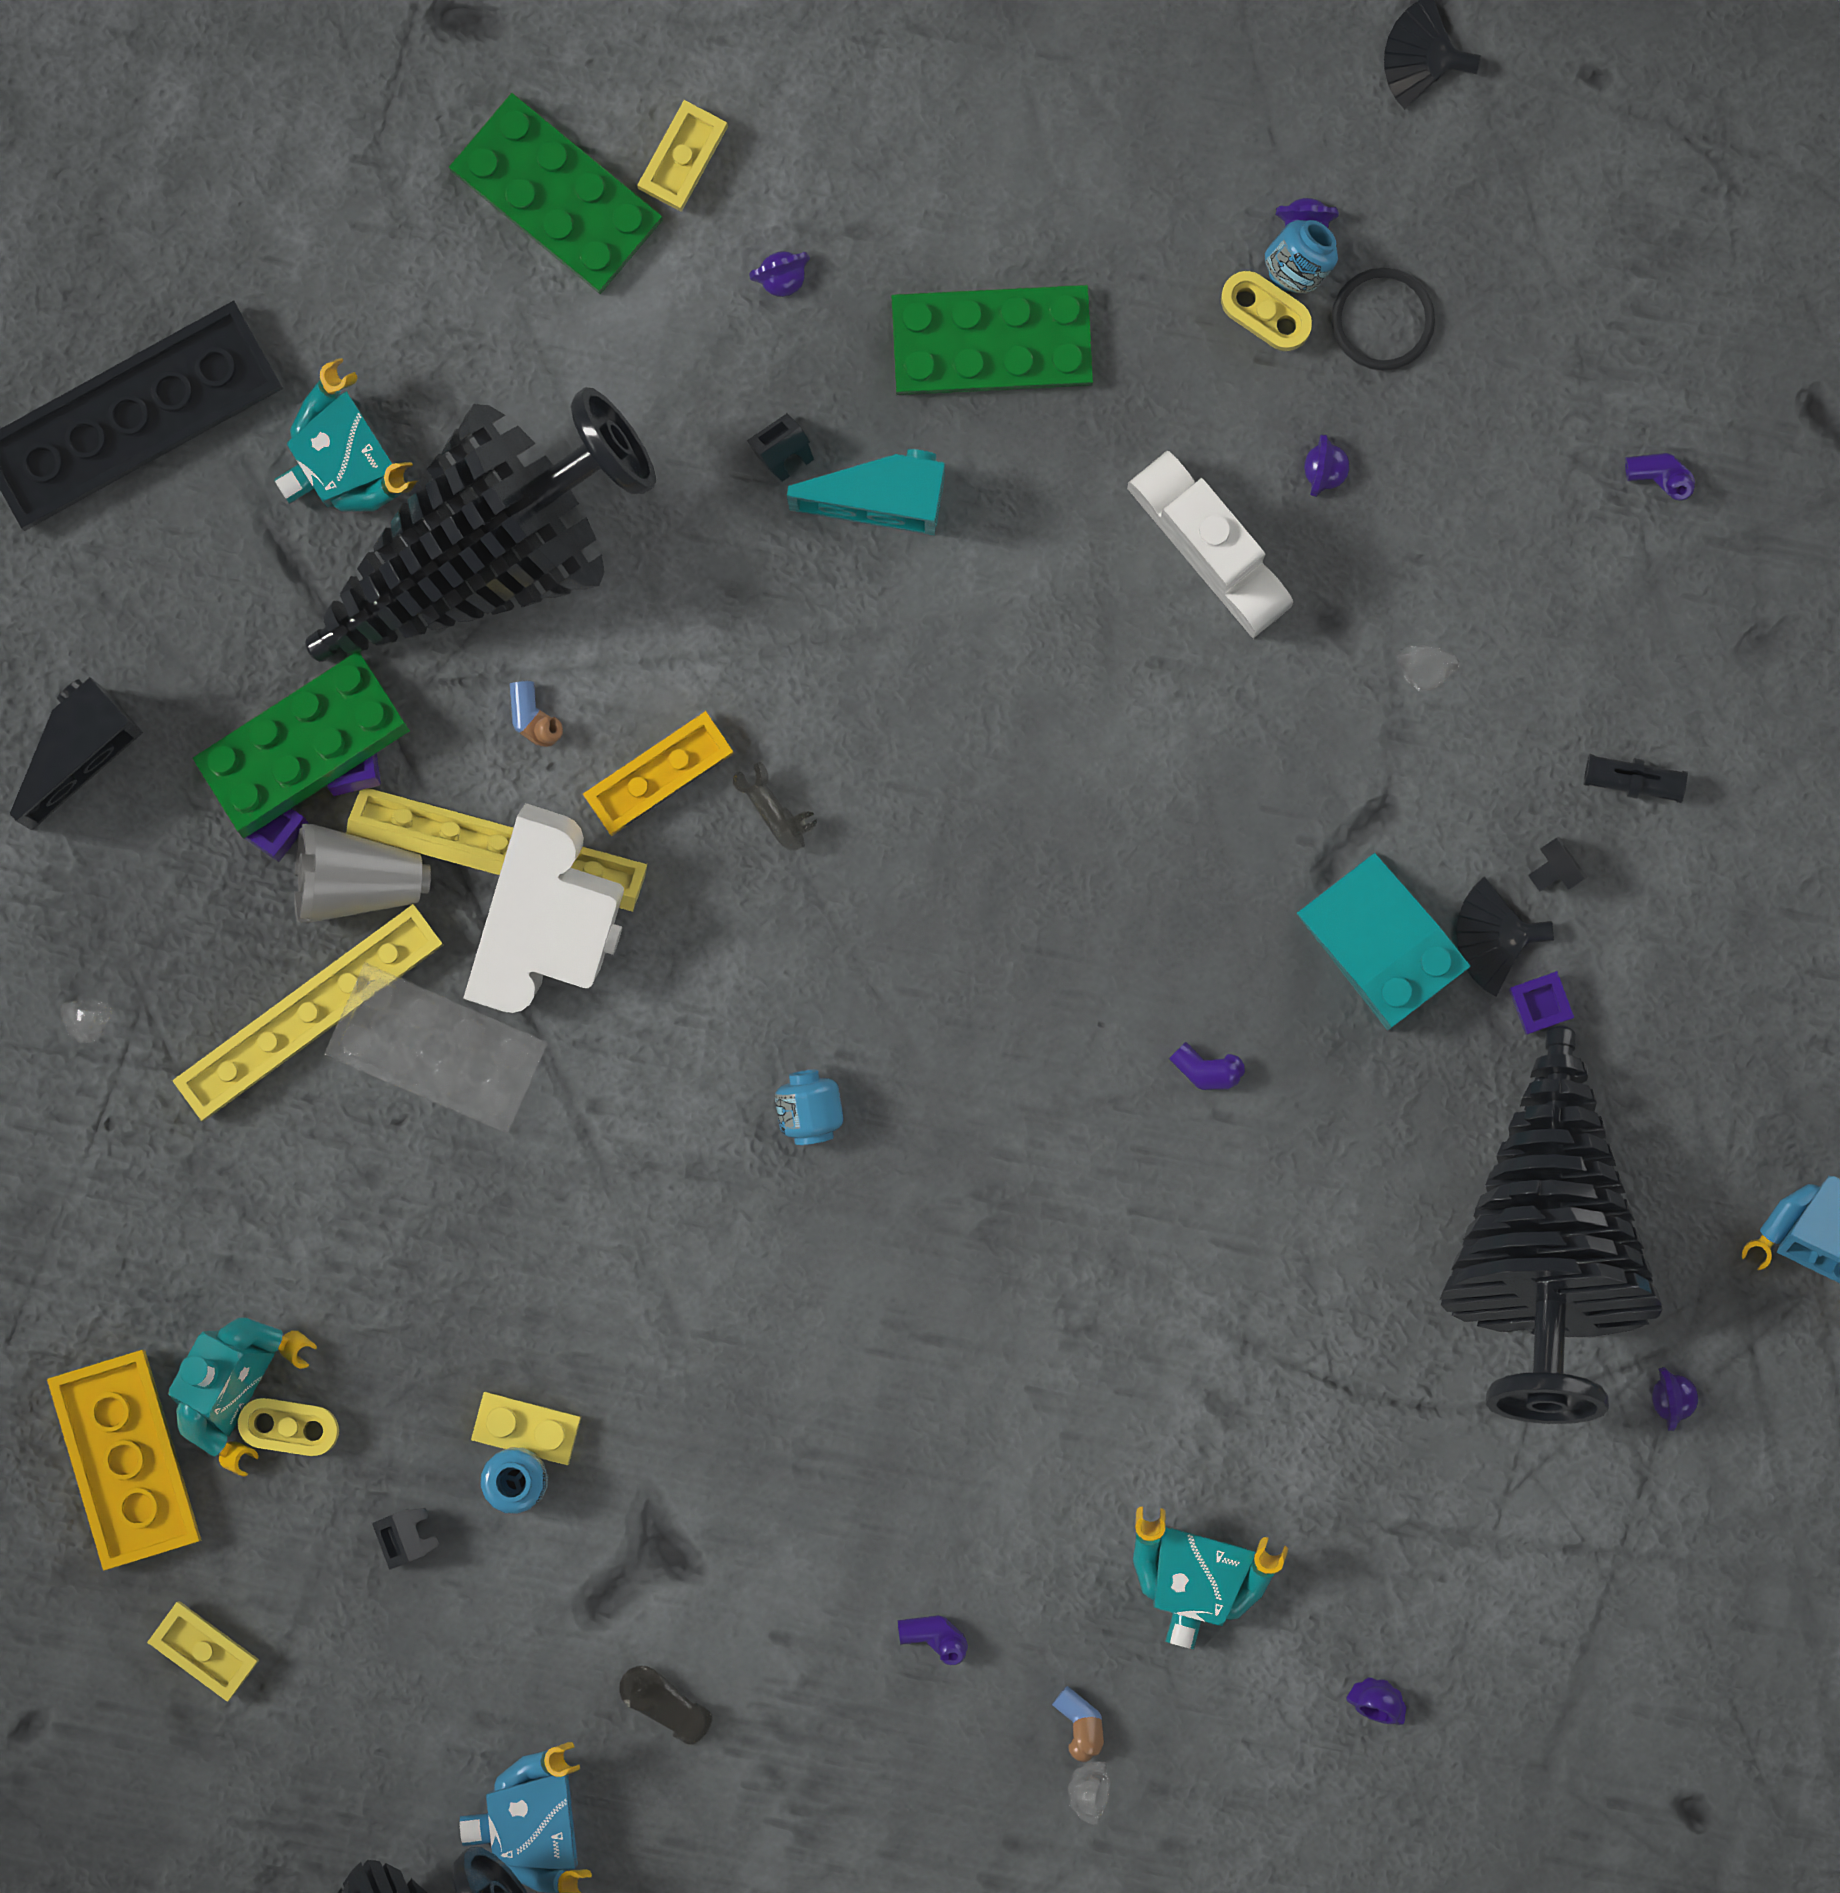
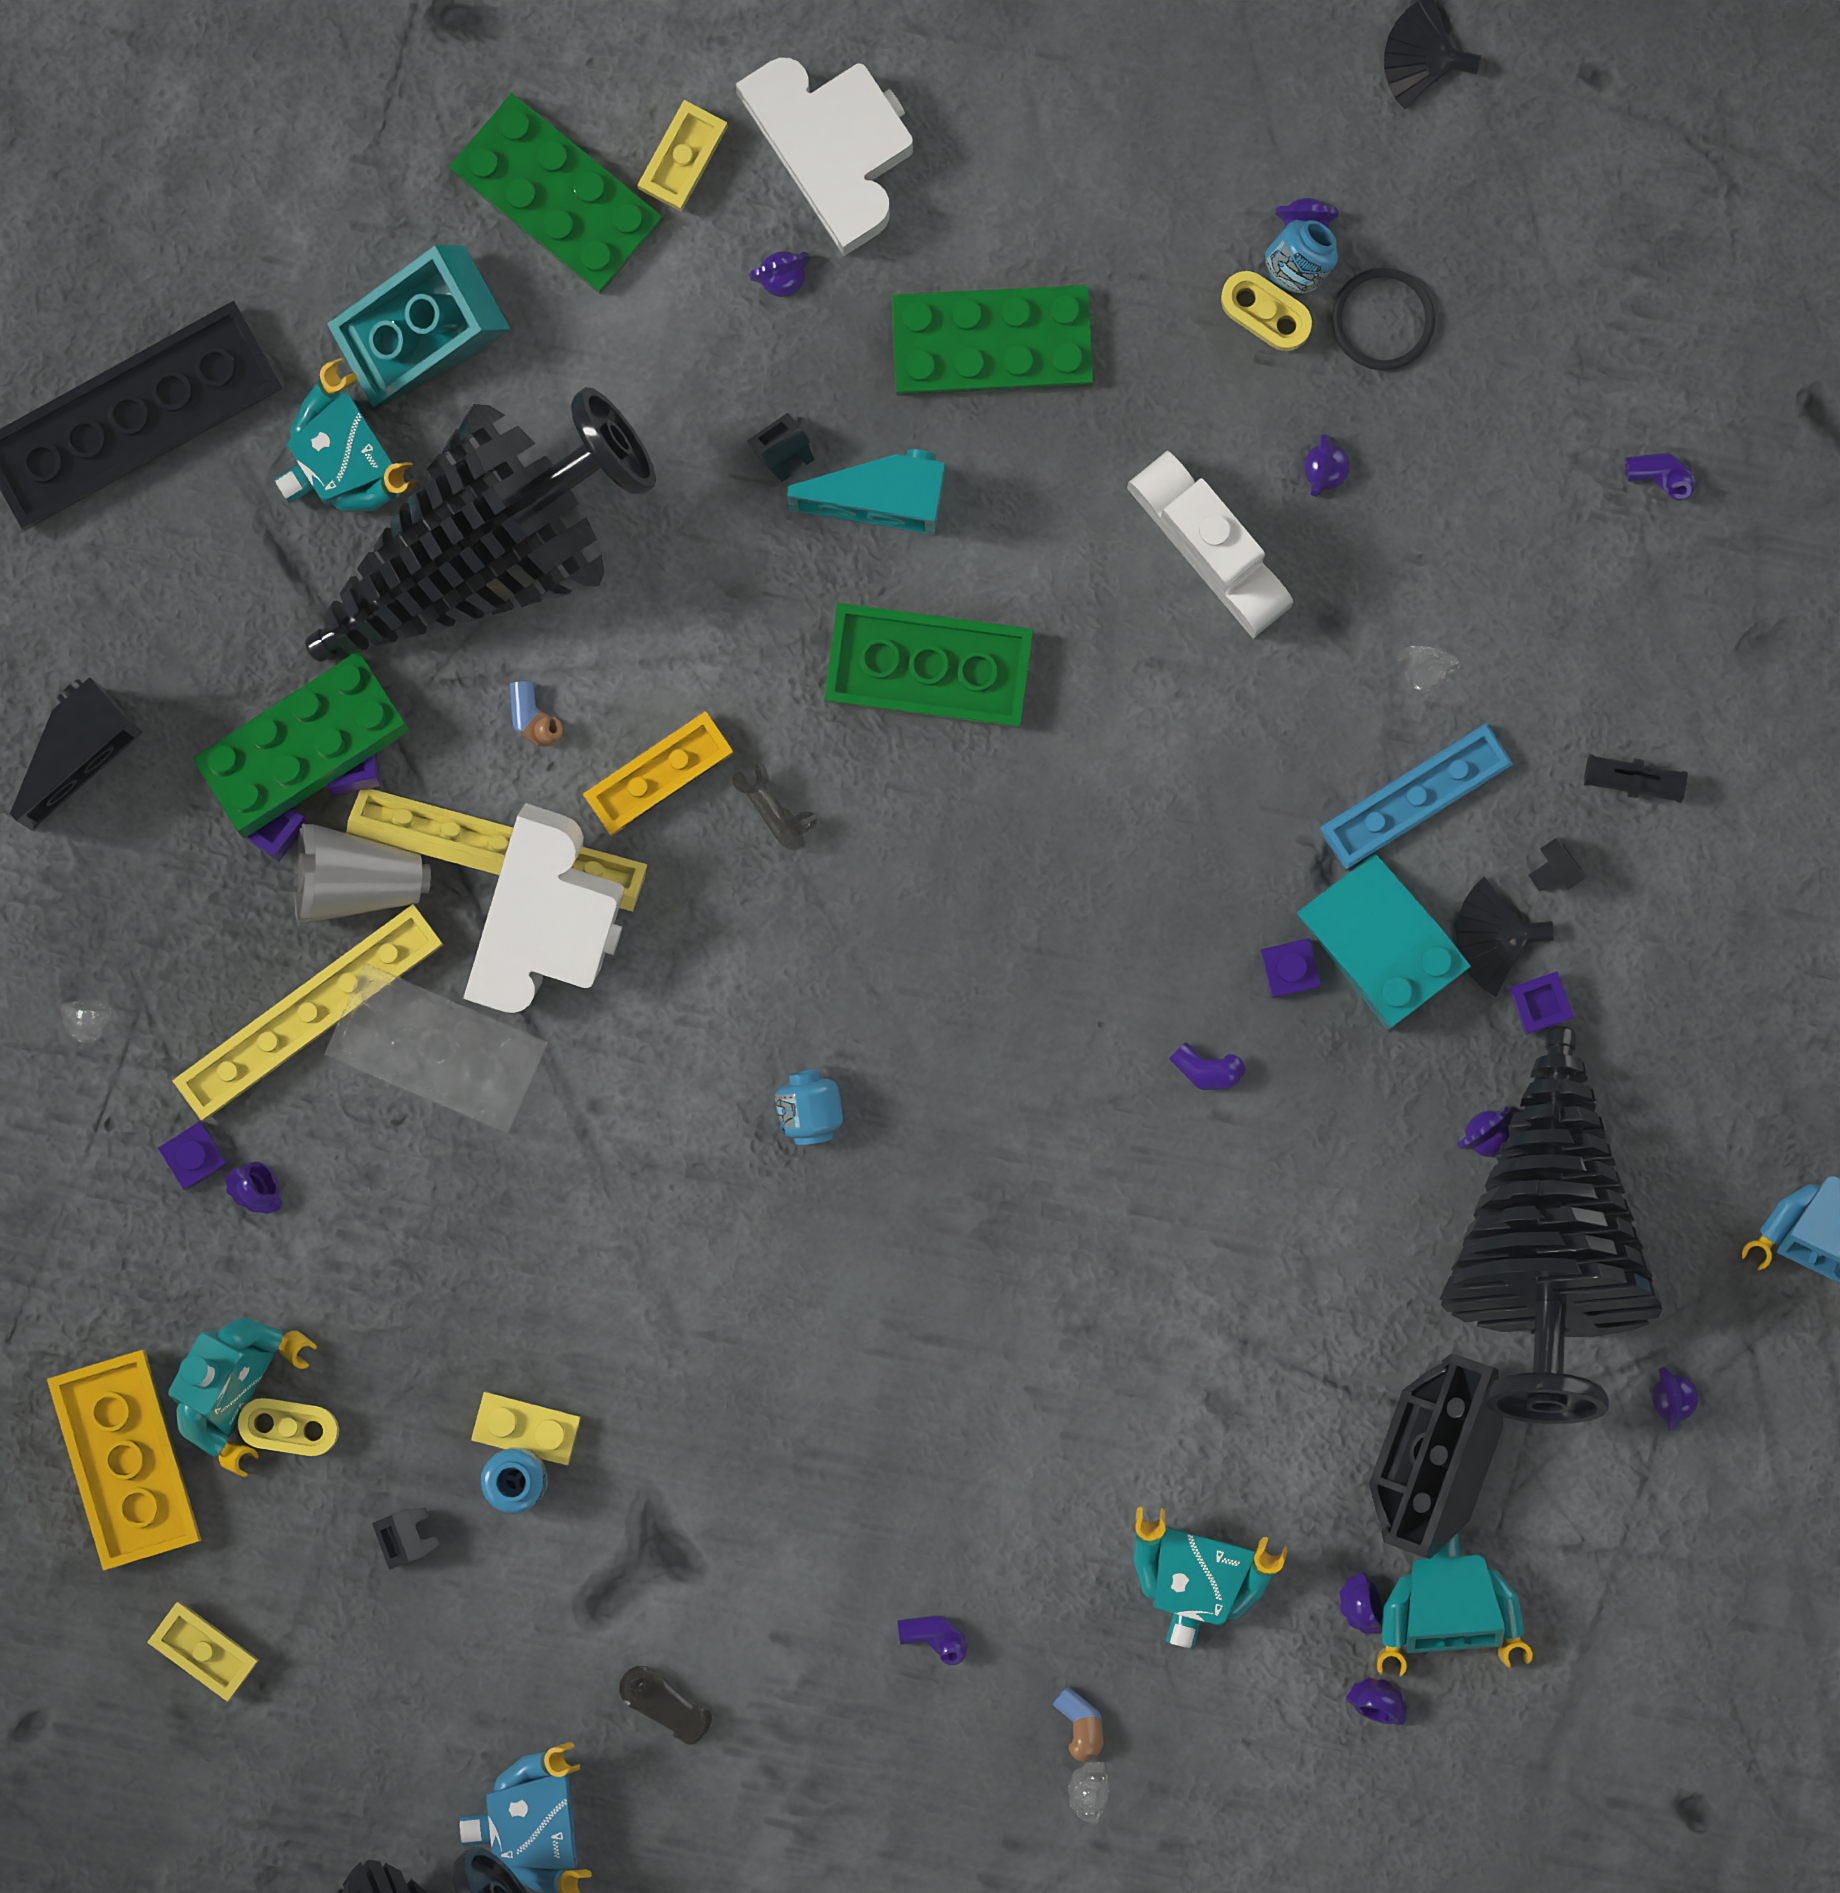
(192, 1155): none -> dark purple plate
(254, 1188): none -> dark purple piece
(418, 324): none -> teal slope
(832, 142): none -> white brick
(928, 665): none -> green plate
(1290, 968): none -> dark purple plate
(1362, 1604): none -> dark purple piece
(1415, 796): none -> dark azure tile
(1436, 1456): none -> black wedge
(1451, 1606): none -> teal torso
(1487, 1132): none -> dark purple piece

